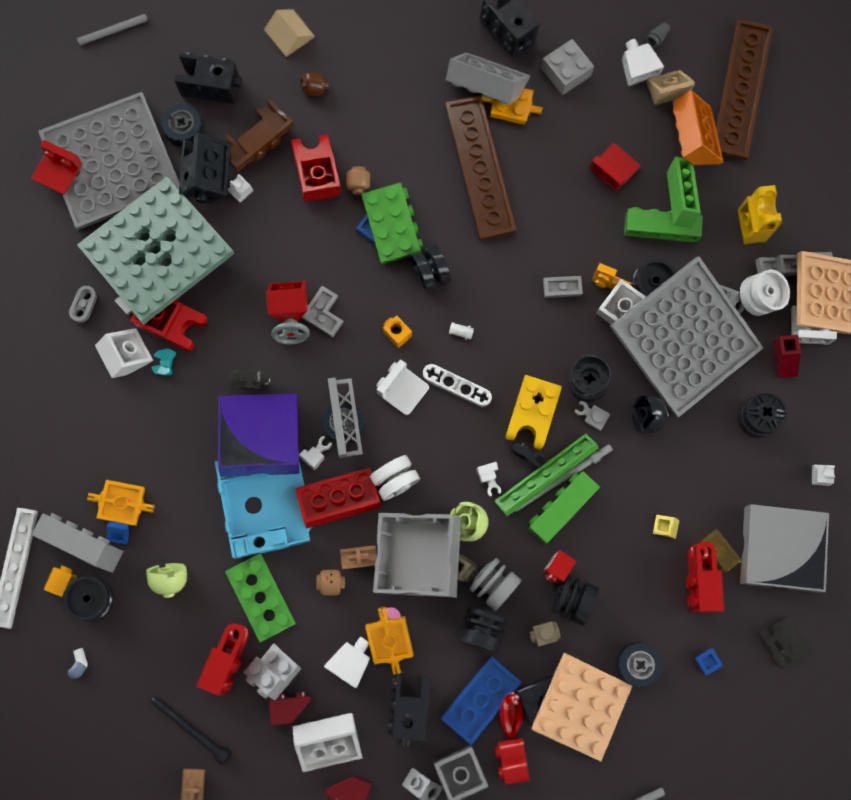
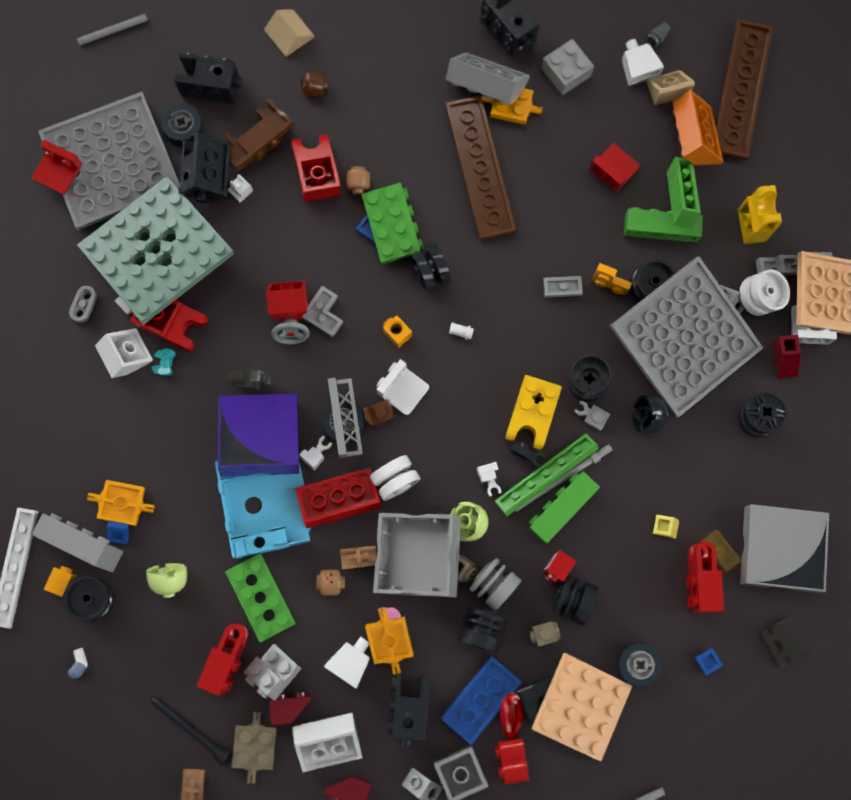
(254, 747): none -> dark tan plate
(379, 413): none -> reddish brown bracket
(455, 388): white beam -> none
(619, 302): white slope -> none
(823, 475): white piece -> none

